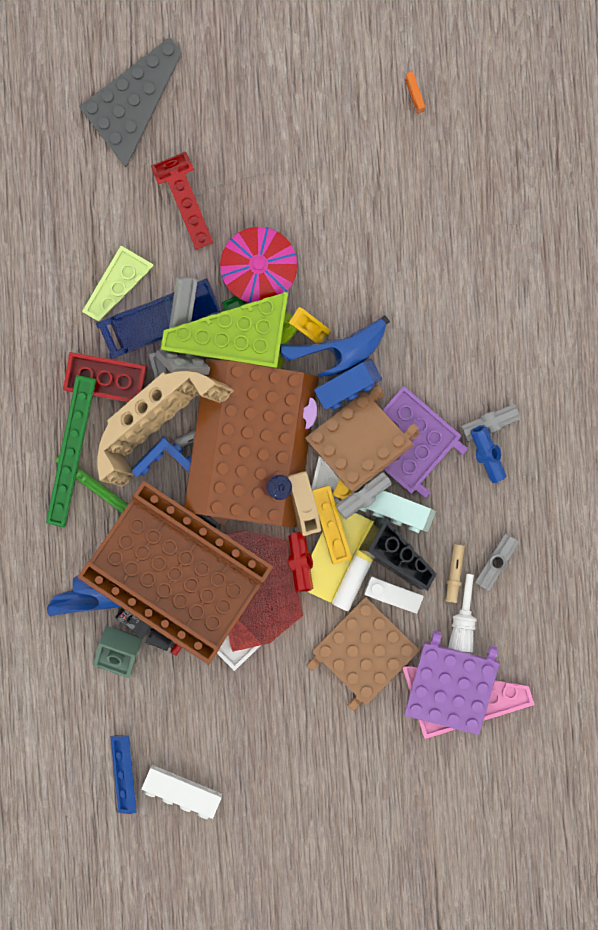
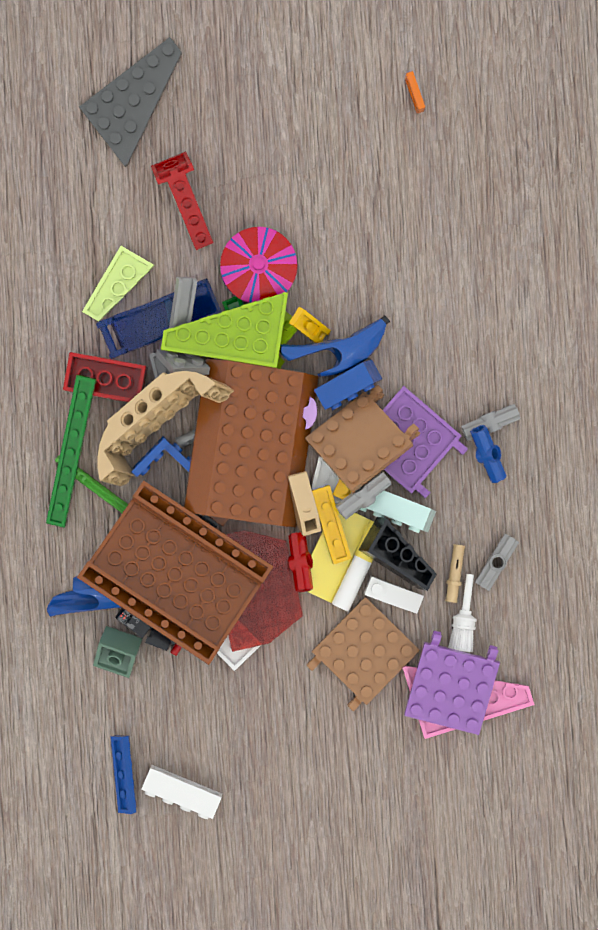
(271, 487): clear blue head -> none

